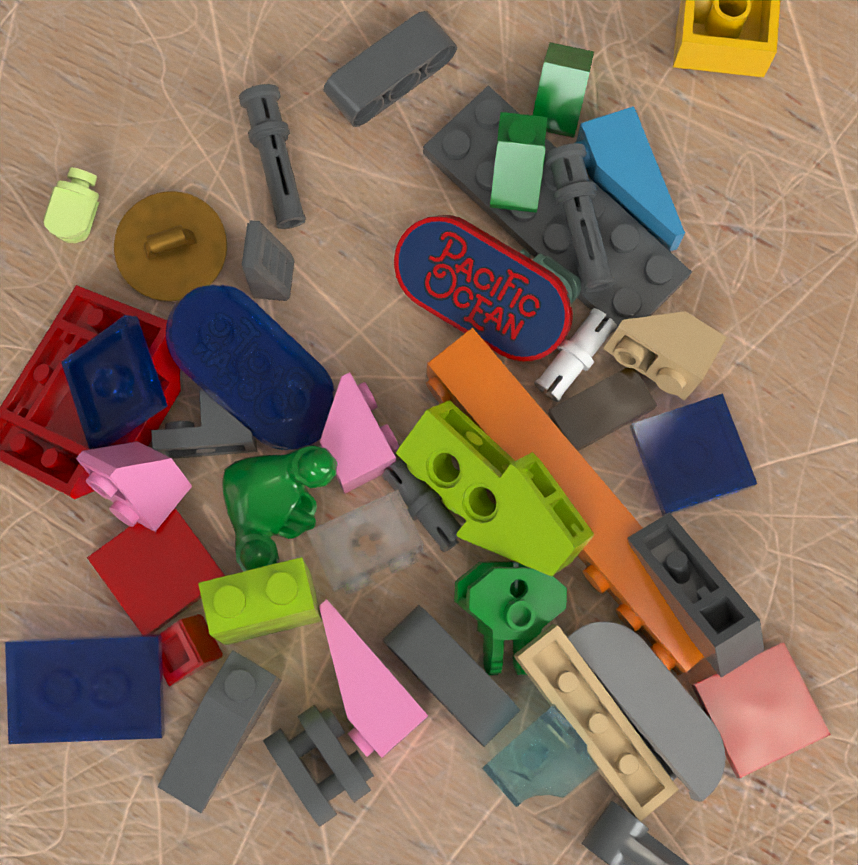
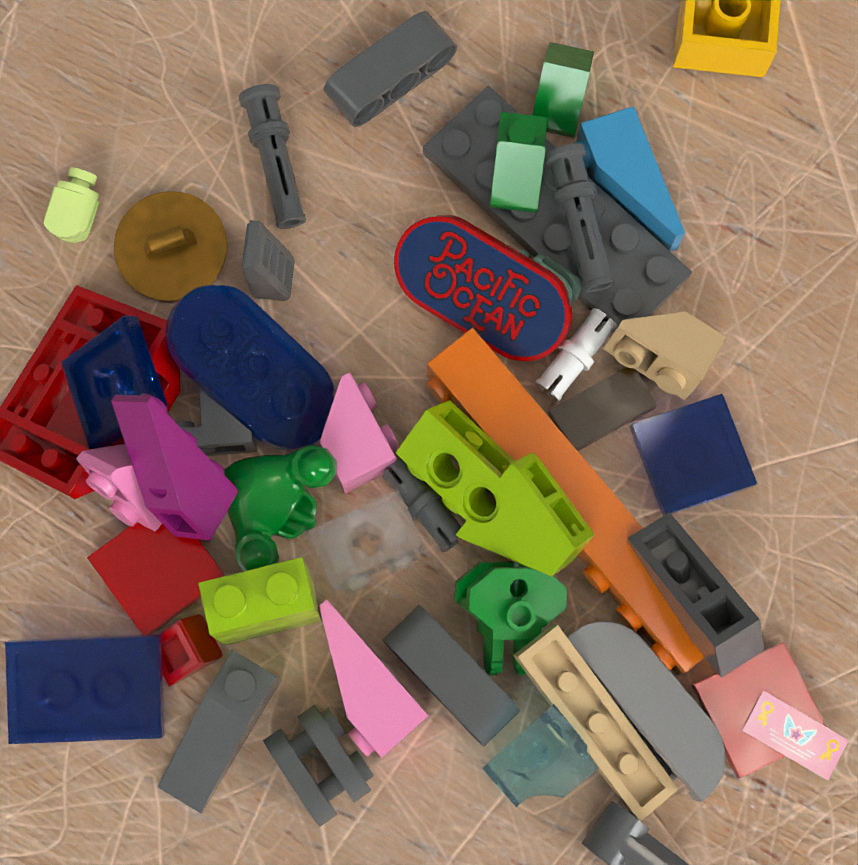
(173, 473): none -> magenta slope
(795, 735): none -> bright pink sticker

